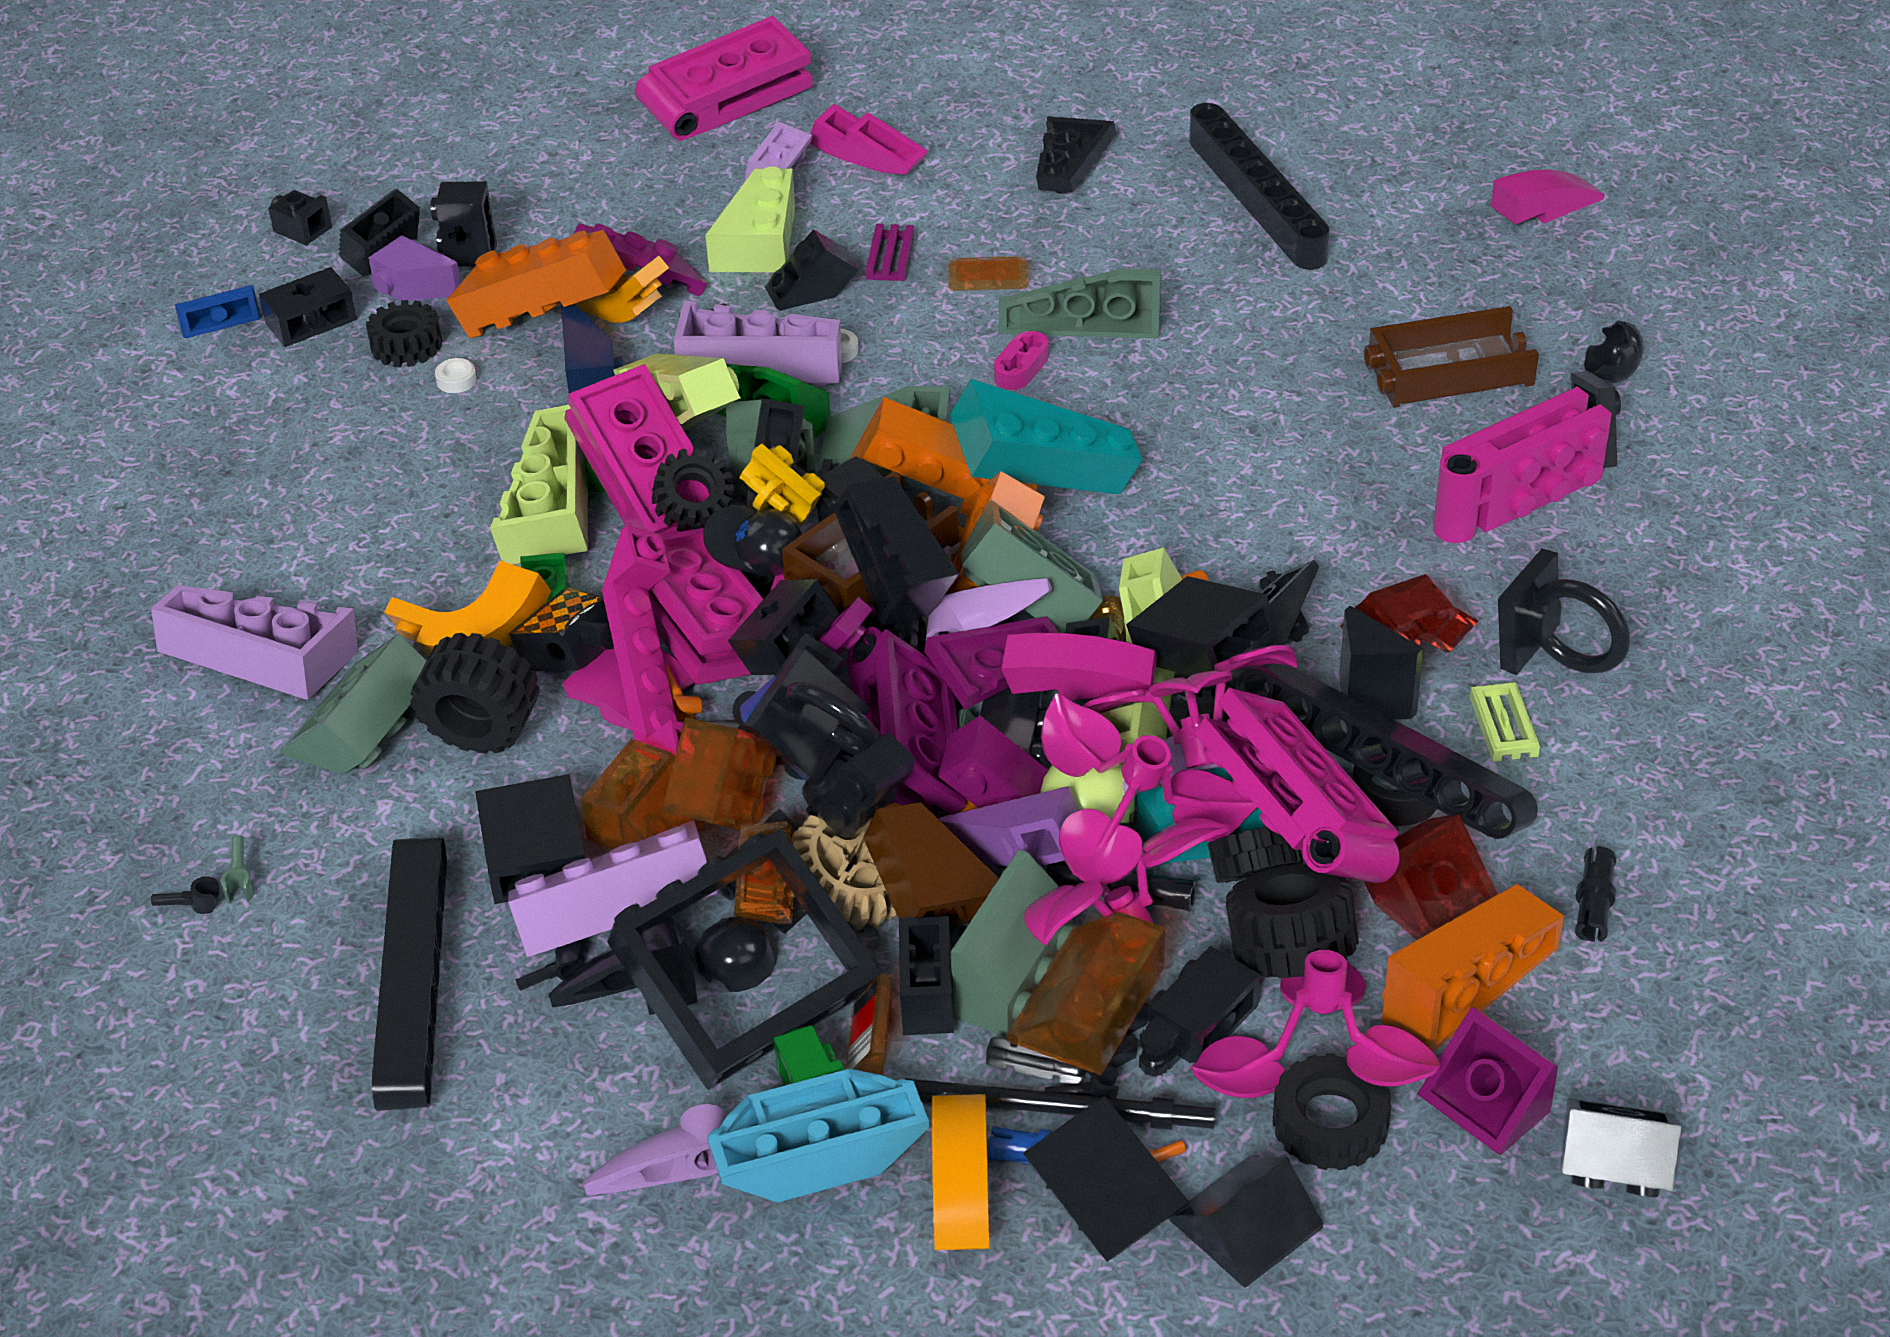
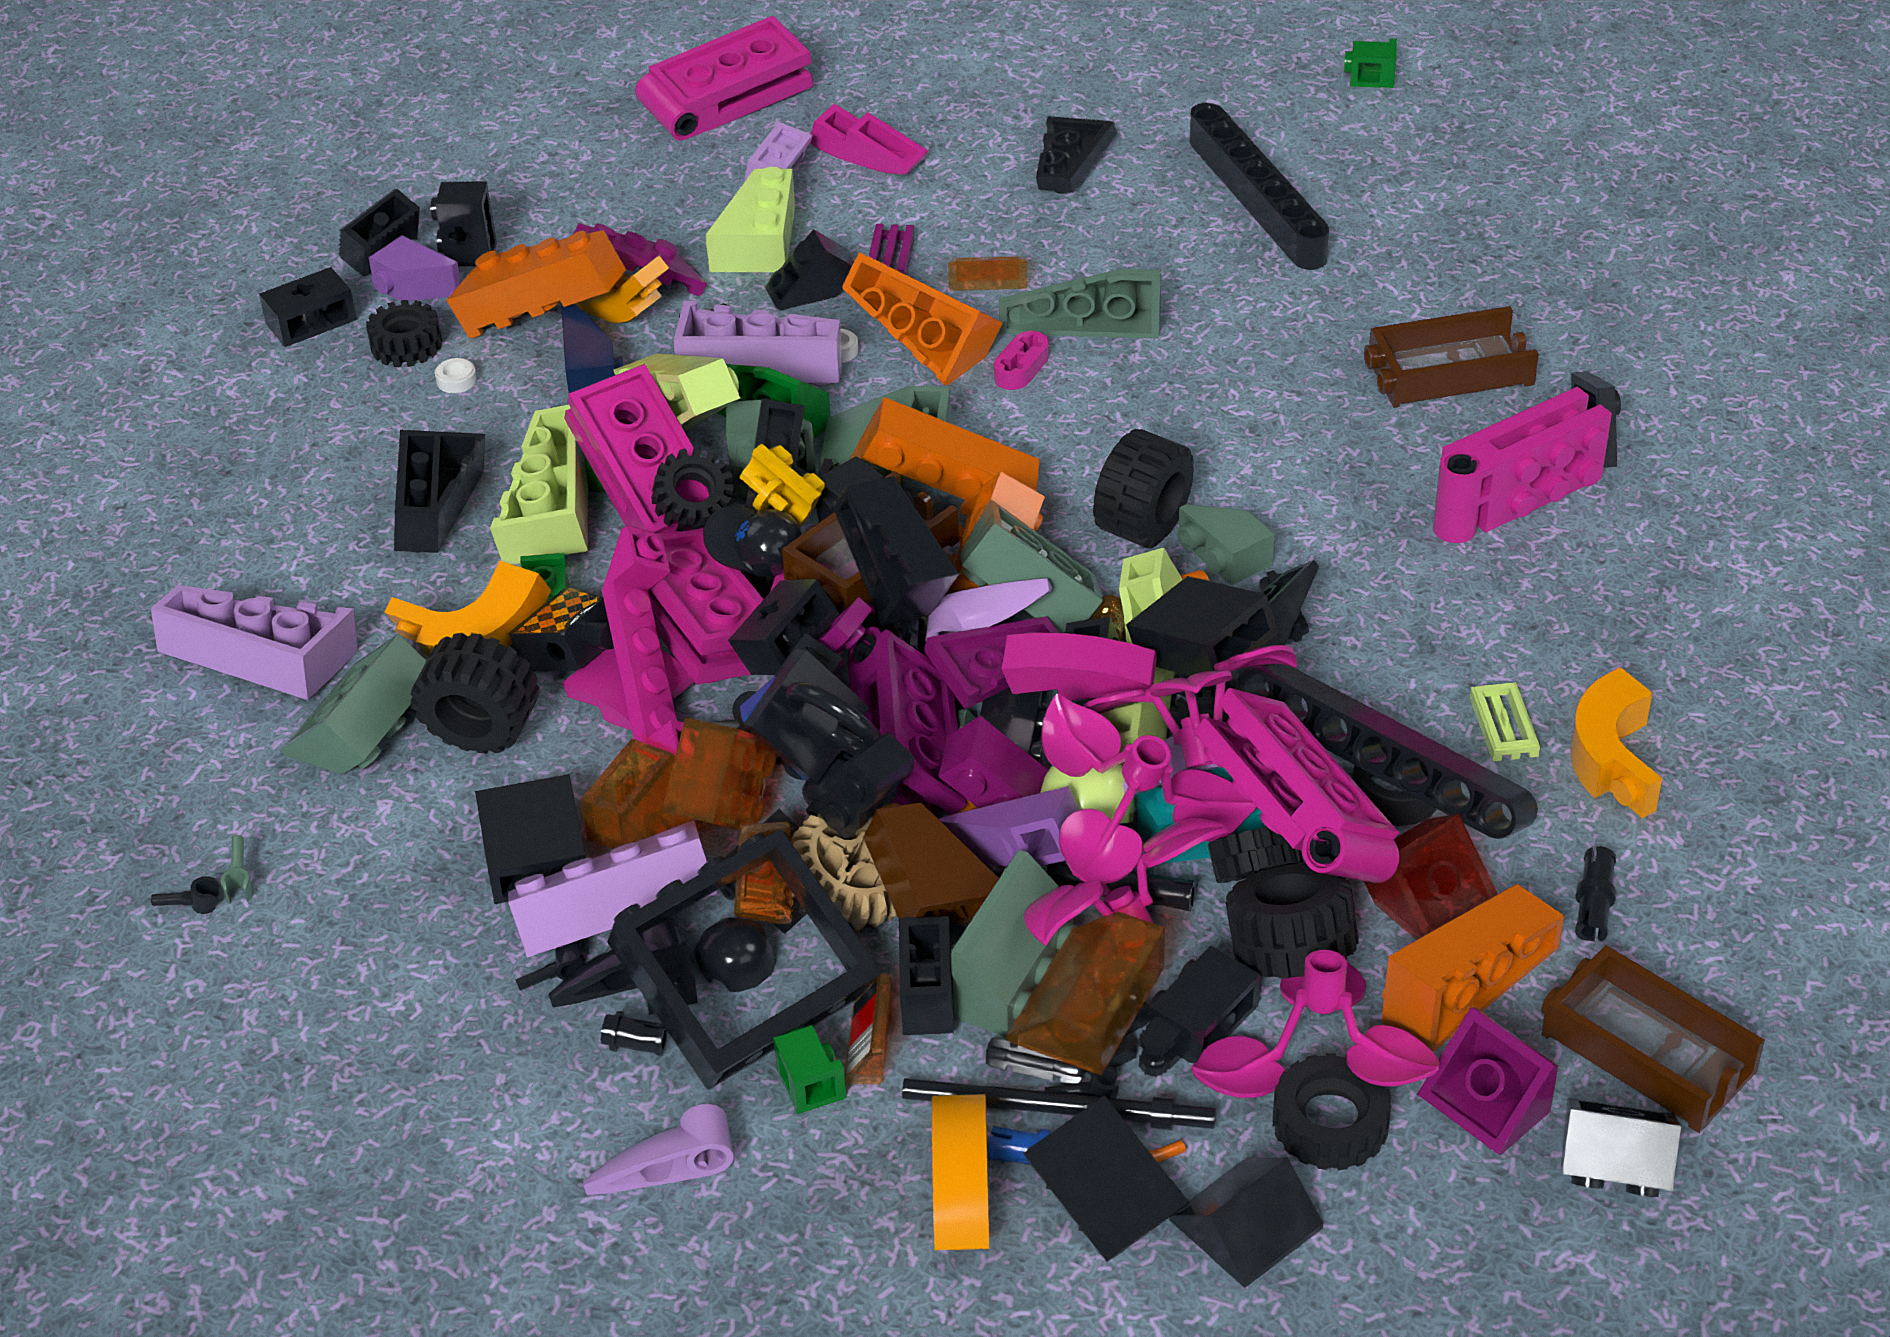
(217, 311): blue slope -> none
(293, 213): black brick -> none
(410, 975): black beam -> none
(433, 485): none -> black wedge
(633, 1034): none -> black pin
(684, 705): orange hand -> none
(817, 1134): medium azure wedge -> none
(929, 323): none -> orange wedge
(1041, 442): teal wedge -> none
(1143, 487): none -> black tyre
(1226, 540): none -> sand green slope
(1371, 63): none -> green brick
(1379, 666): black slope -> none
(1421, 611): clear red brick -> none
(1532, 612): black tile -> none
(1542, 195): dark pink slope -> none
(1603, 717): none -> light orange arch
(1617, 355): black hair -> none
(1652, 1036): none -> reddish brown door

